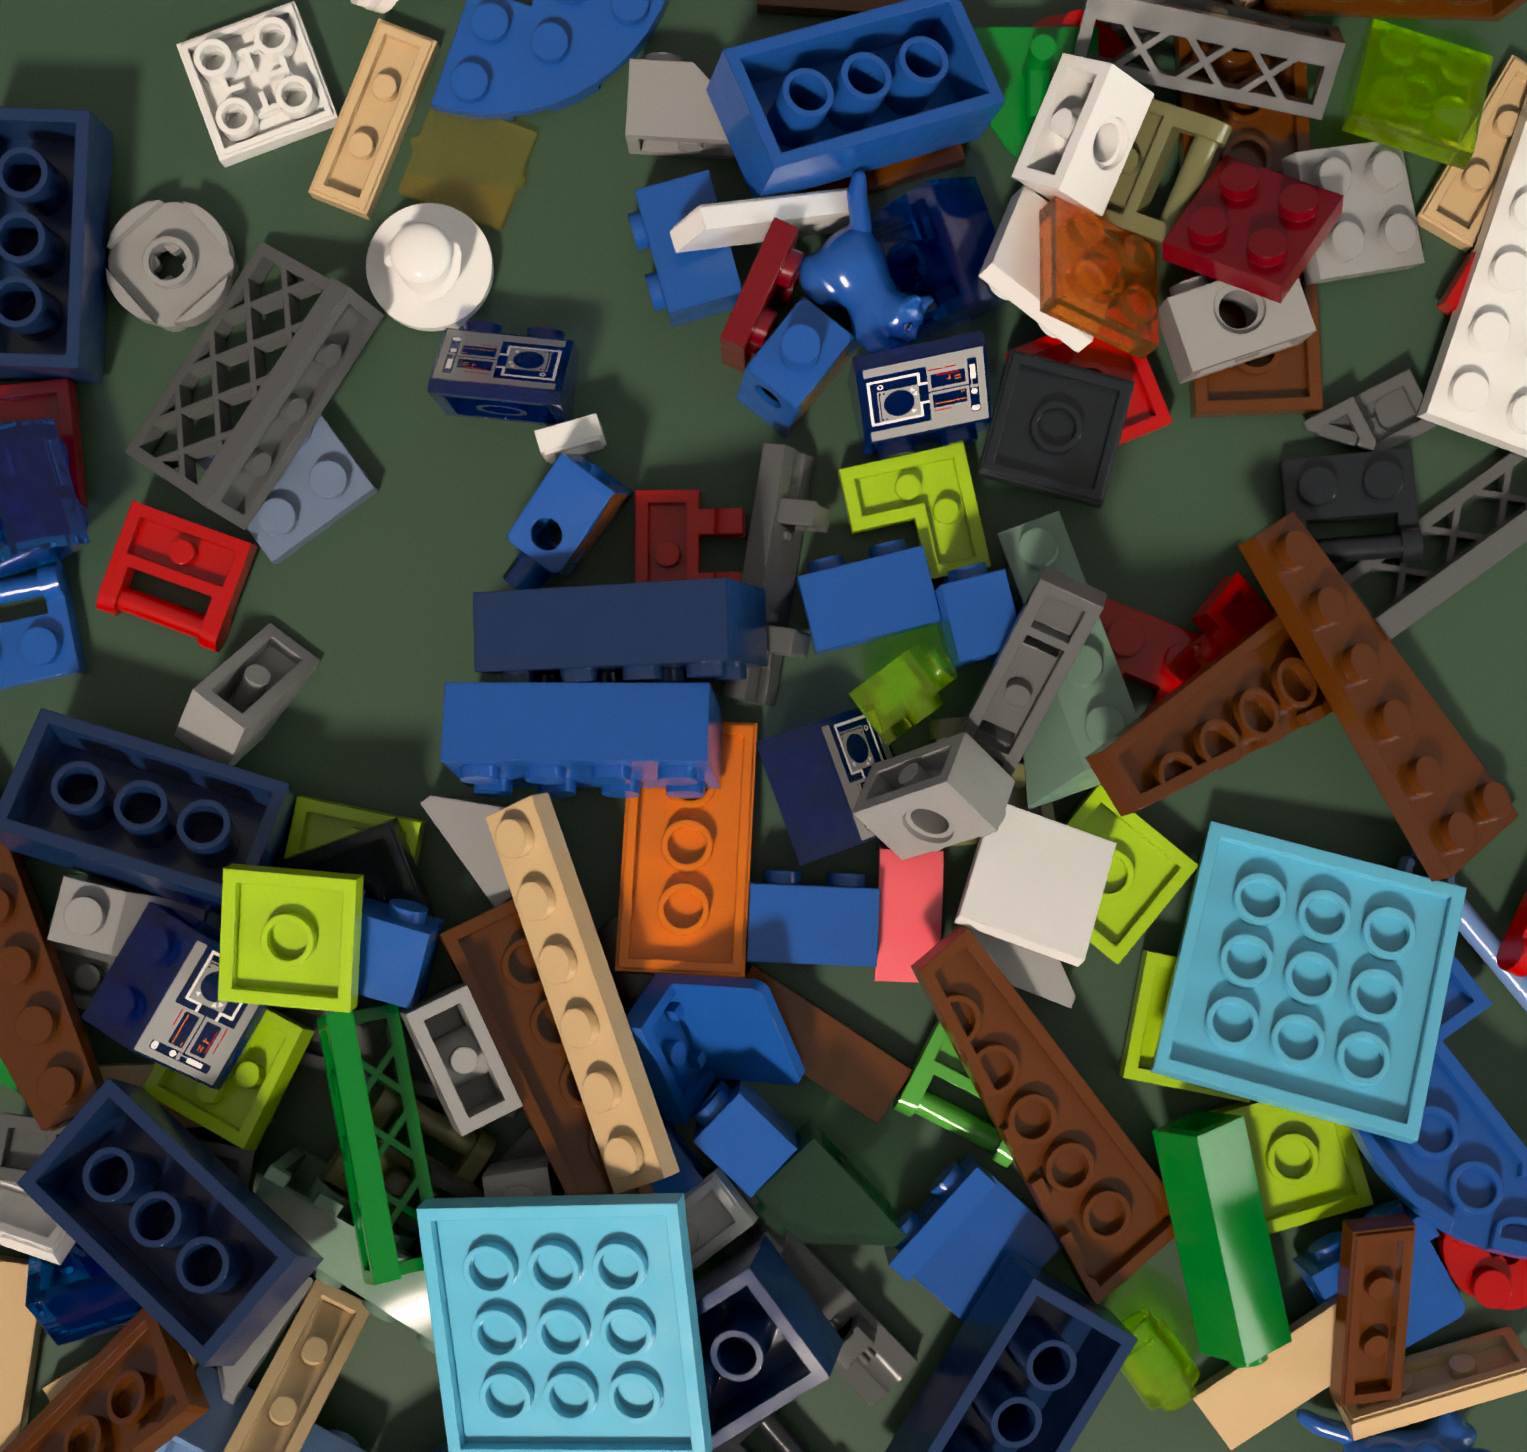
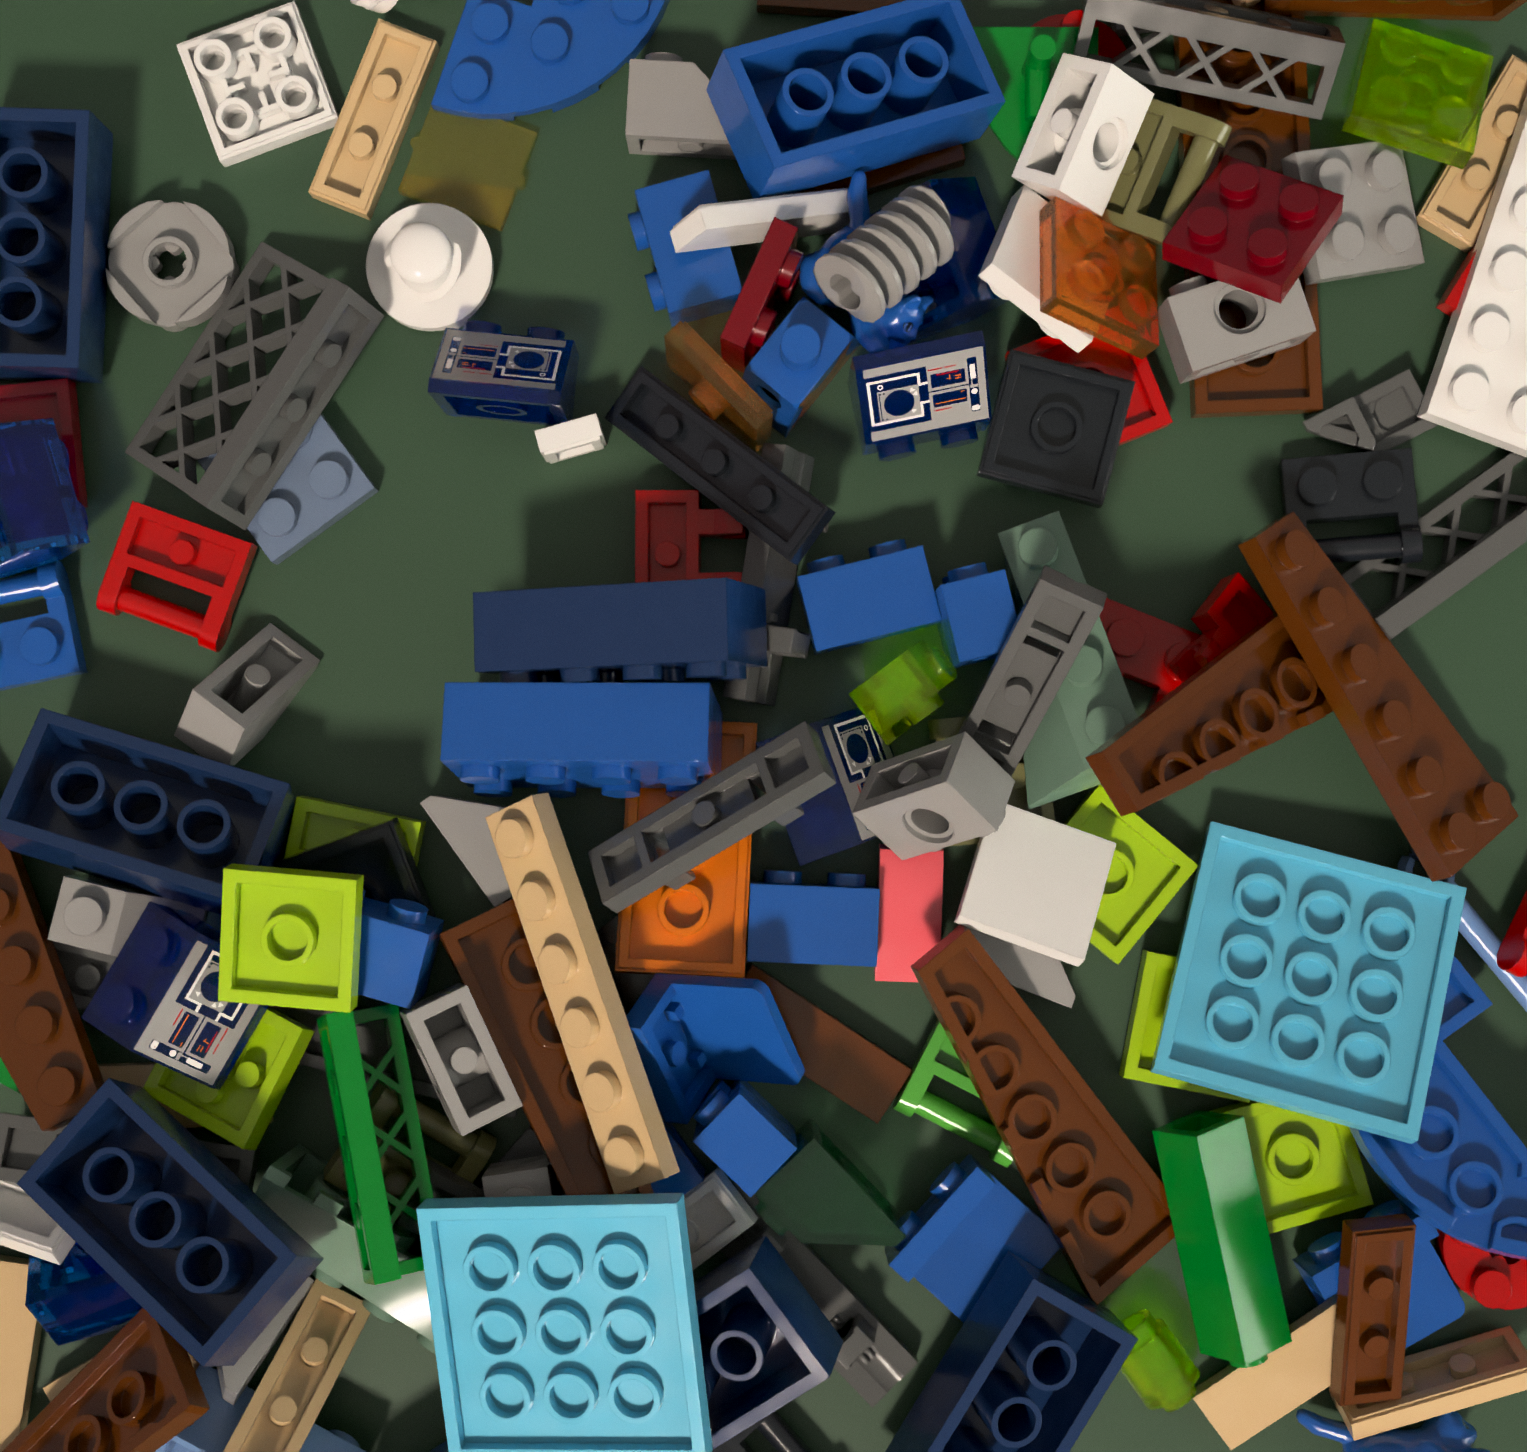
(583, 504): blue torso -> none
(712, 818): none -> dark grey hinge
(717, 386): none -> clear orange plate
(720, 466): none -> black tile
(887, 254): none -> light grey piece
(923, 488): lime plate -> none

